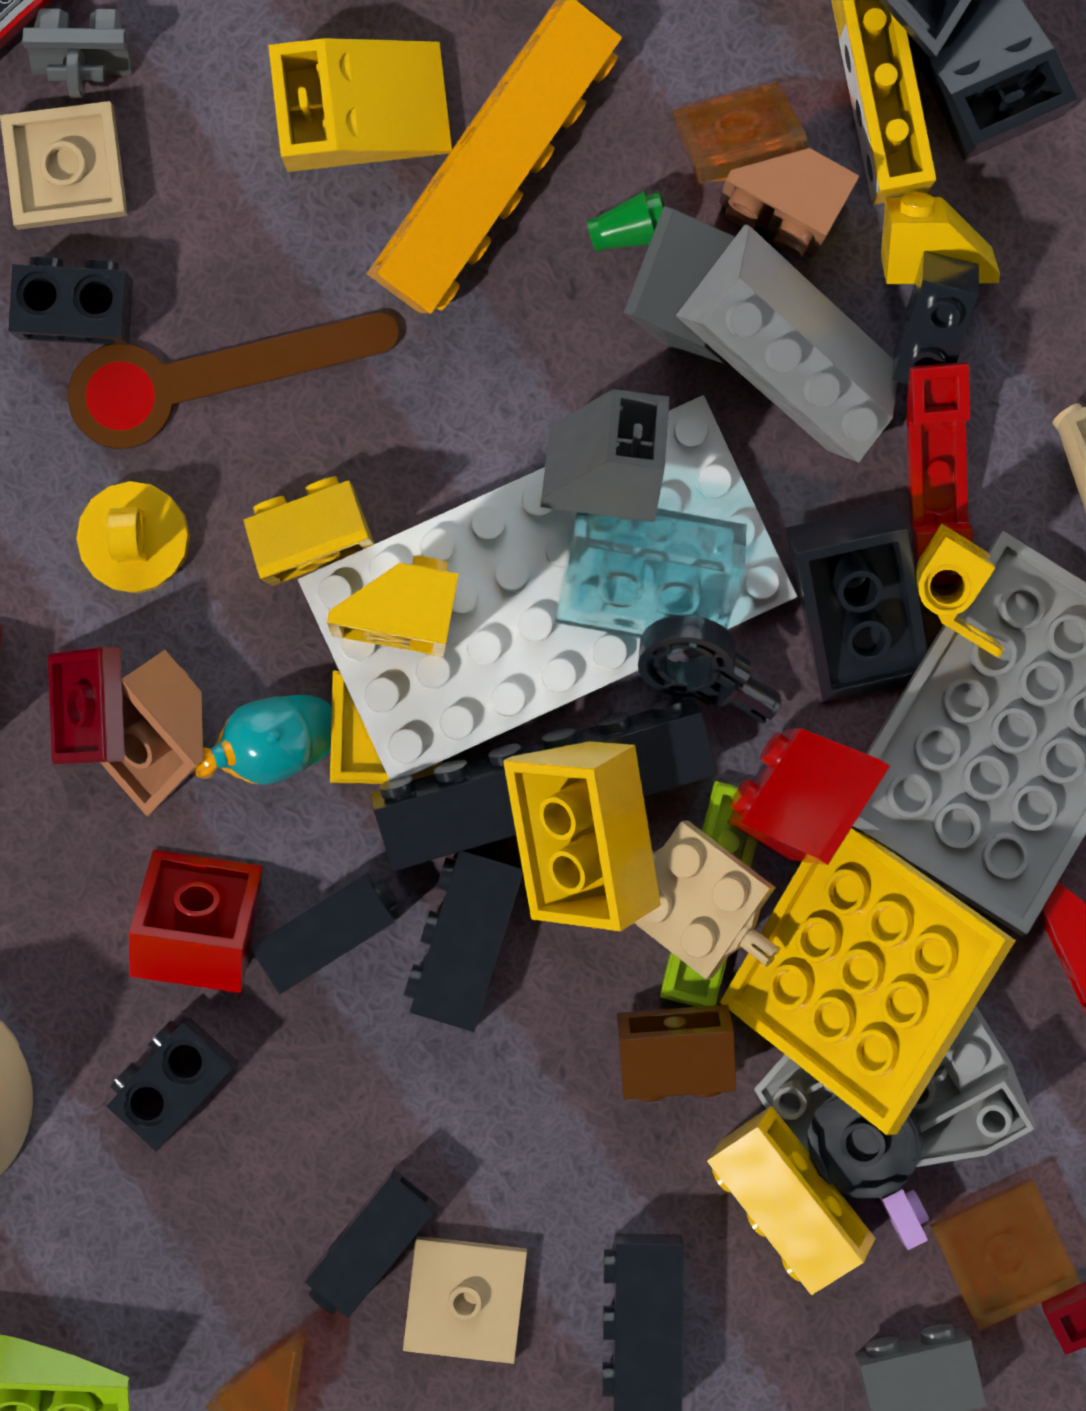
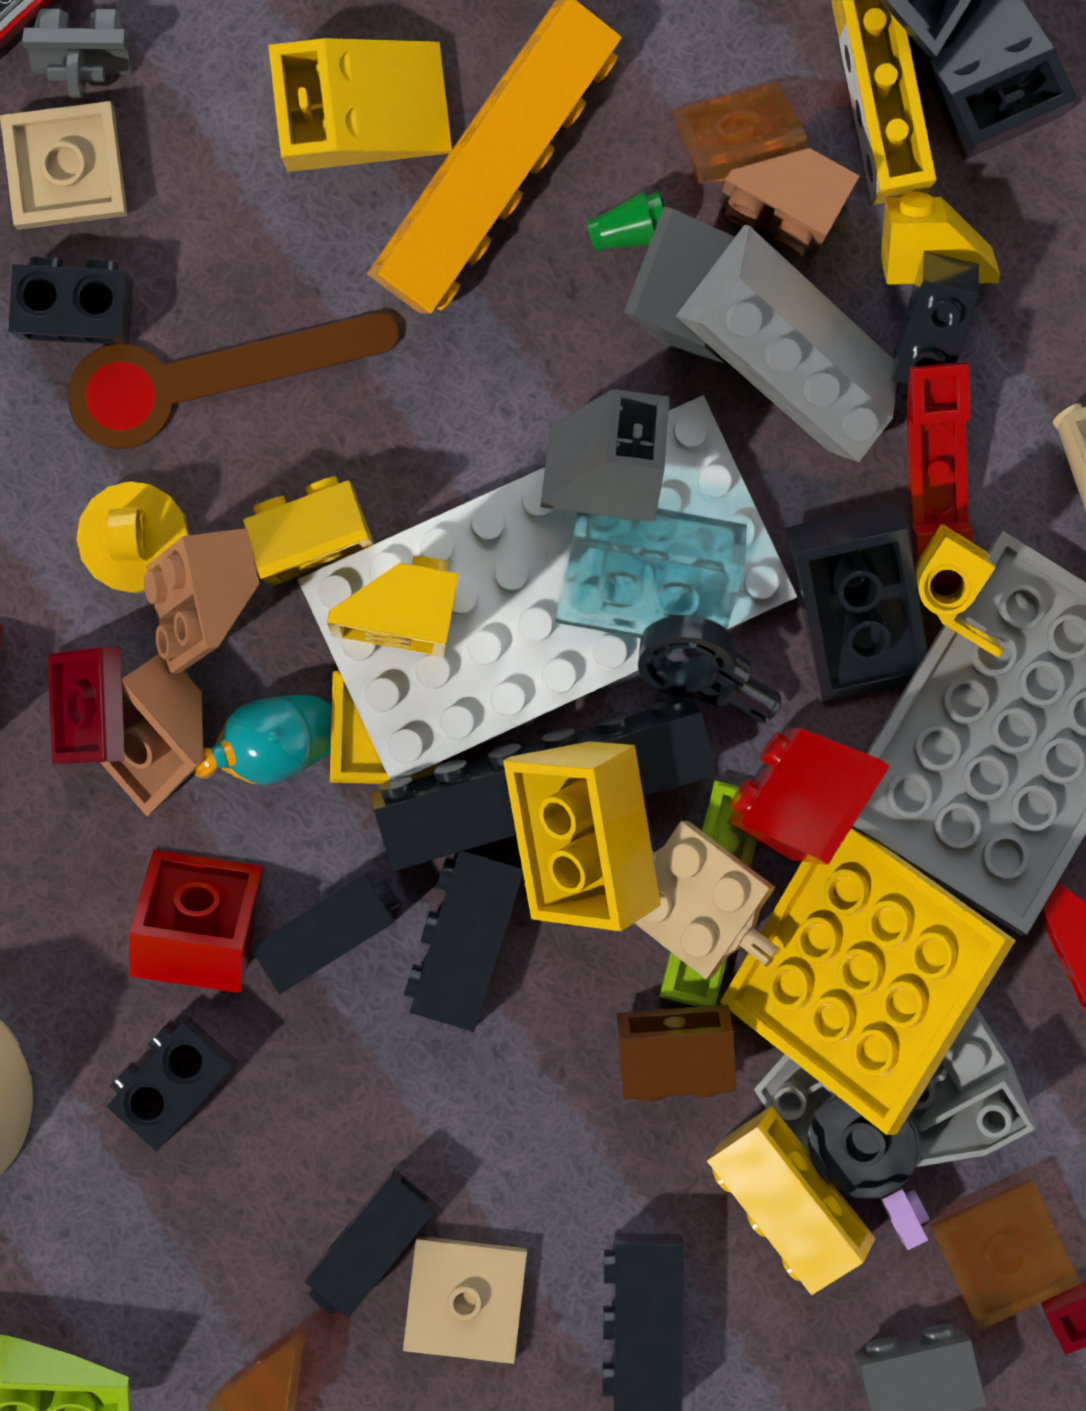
(199, 593): none -> nougat slope

